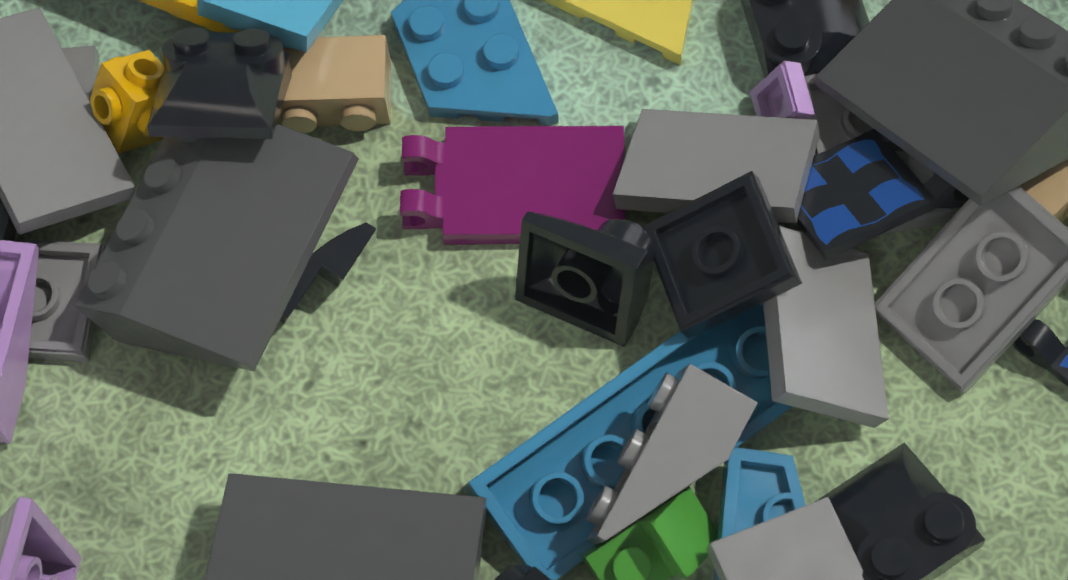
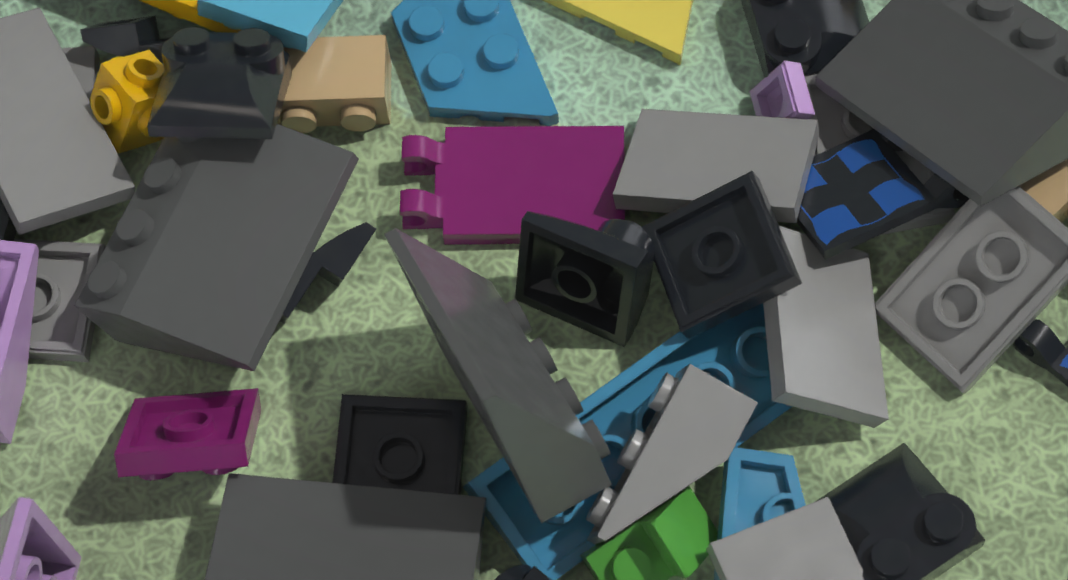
(126, 36): none -> black slope
(188, 434): none -> magenta plate
(401, 443): none -> black tile
(507, 380): none -> dark grey slope

